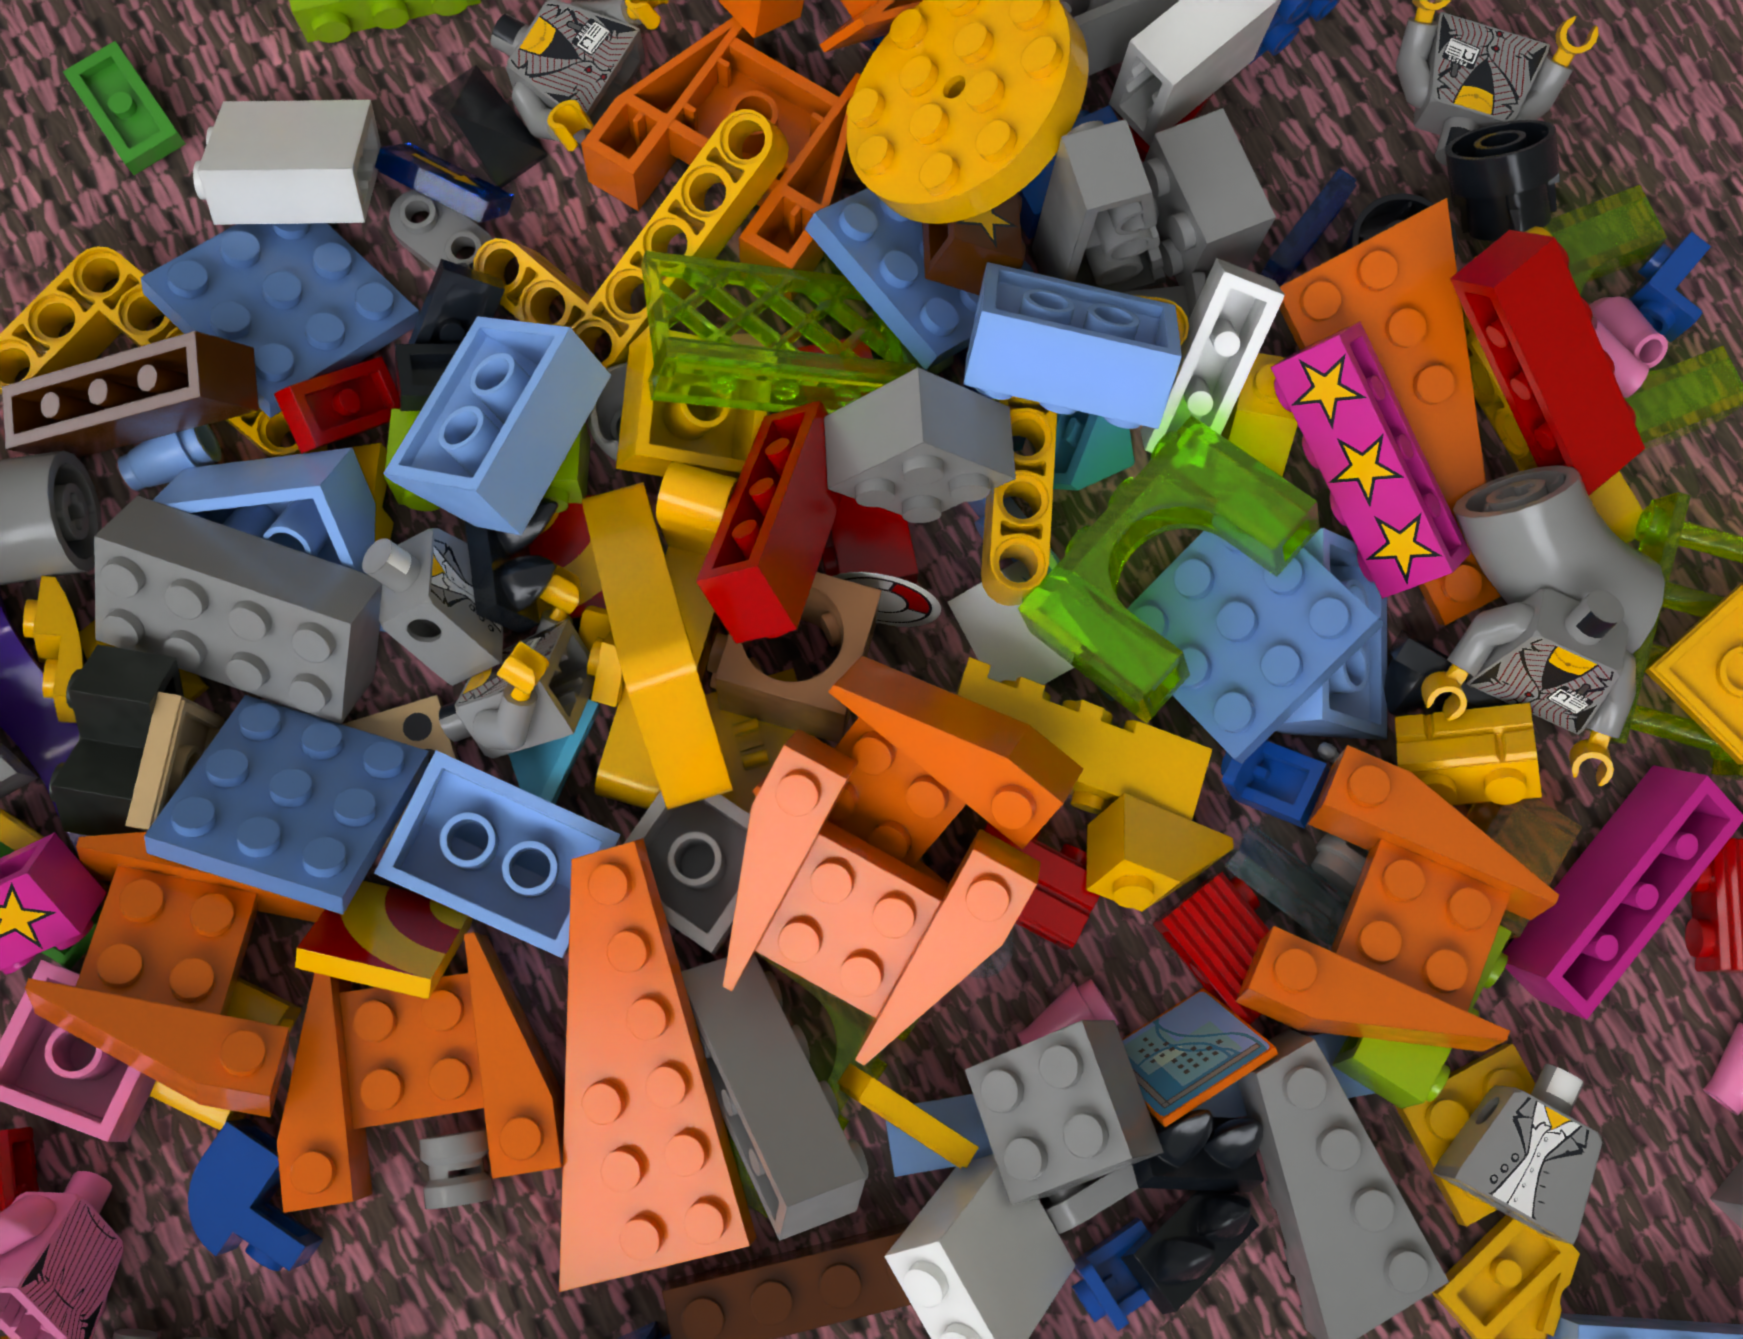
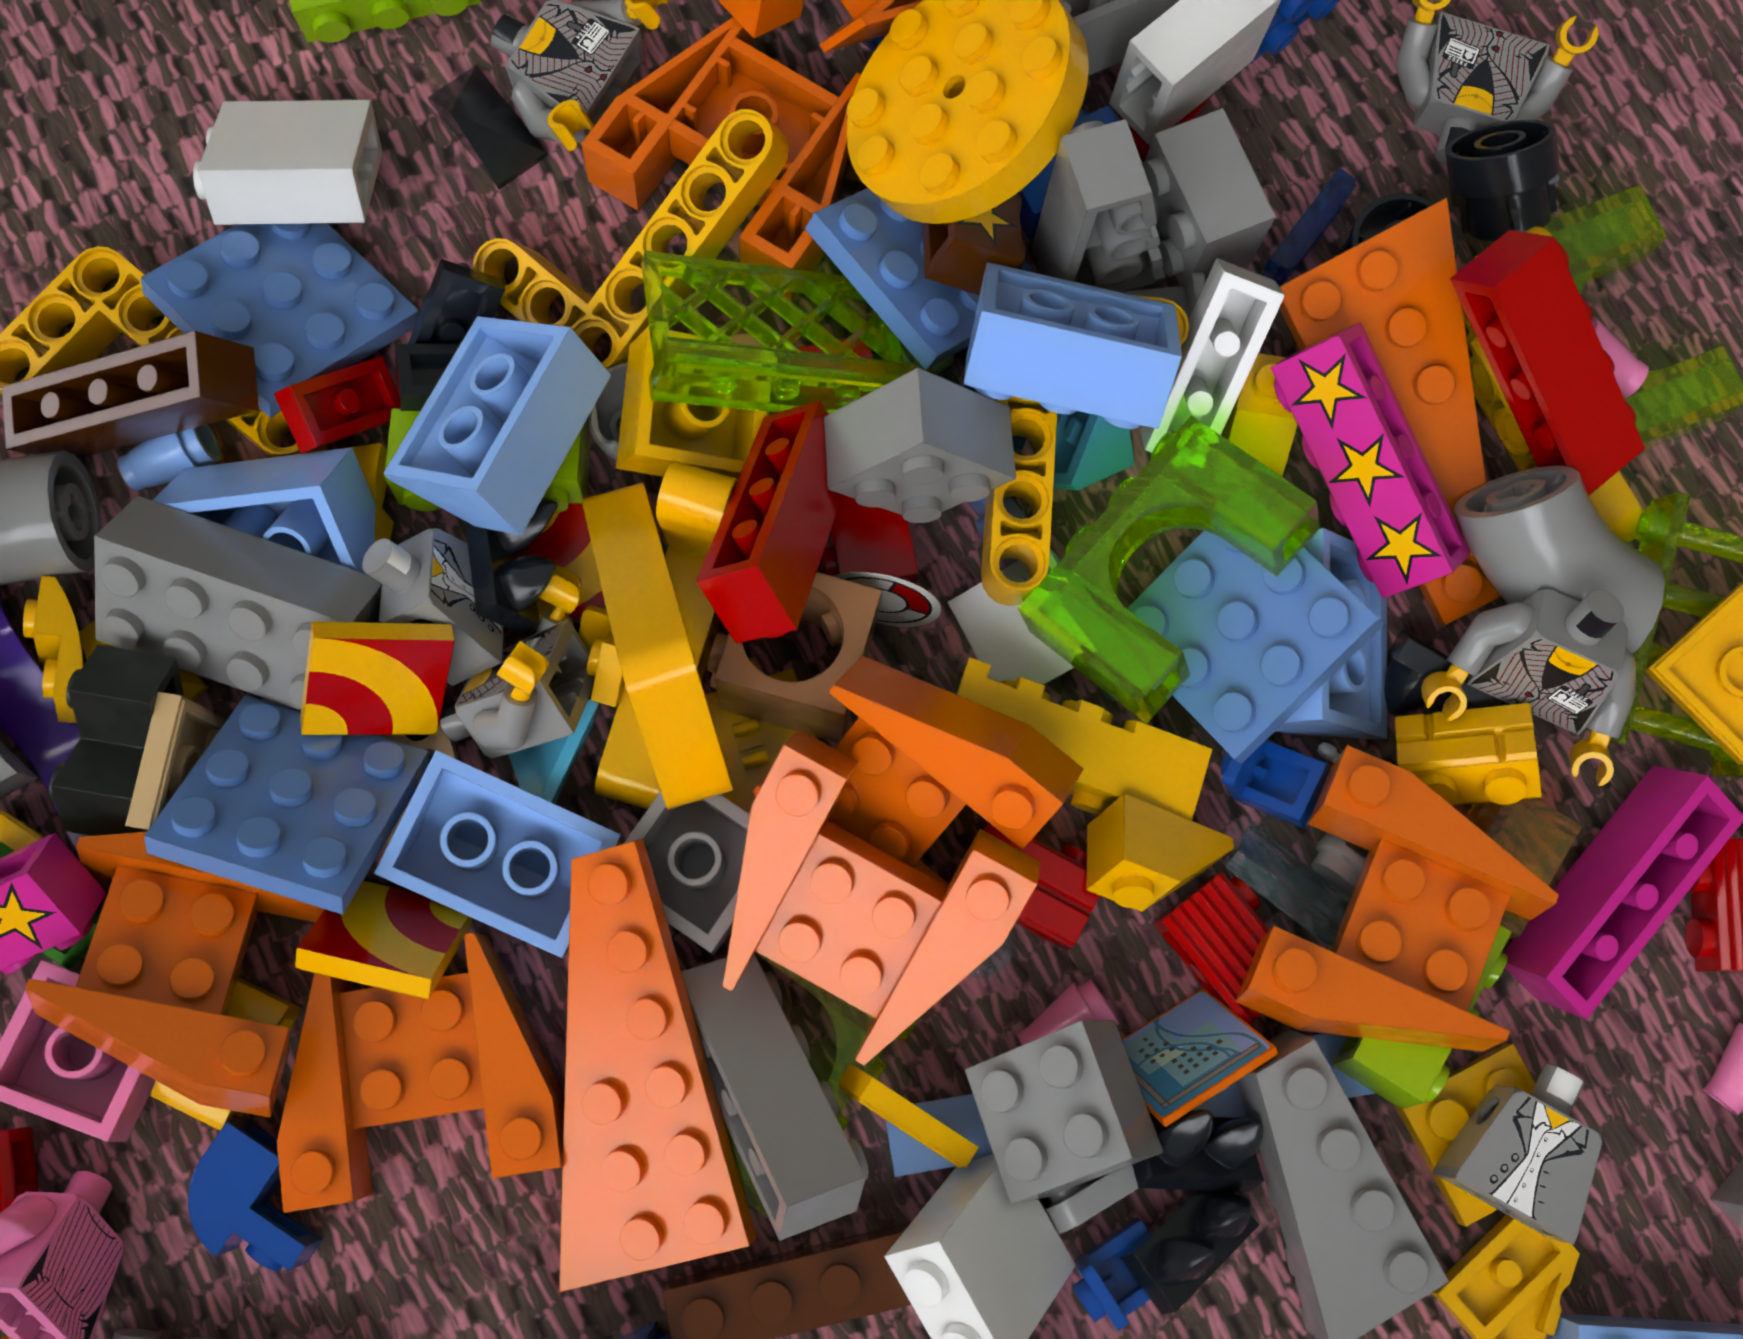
(124, 108): bright green plate -> none
(375, 678): none -> yellow tile
(437, 236): light grey plate -> none
(443, 182): clear blue tile -> none
(453, 1153): light grey wheel -> none
(1631, 328): bright pink cone -> none
(1663, 272): blue bracket -> none

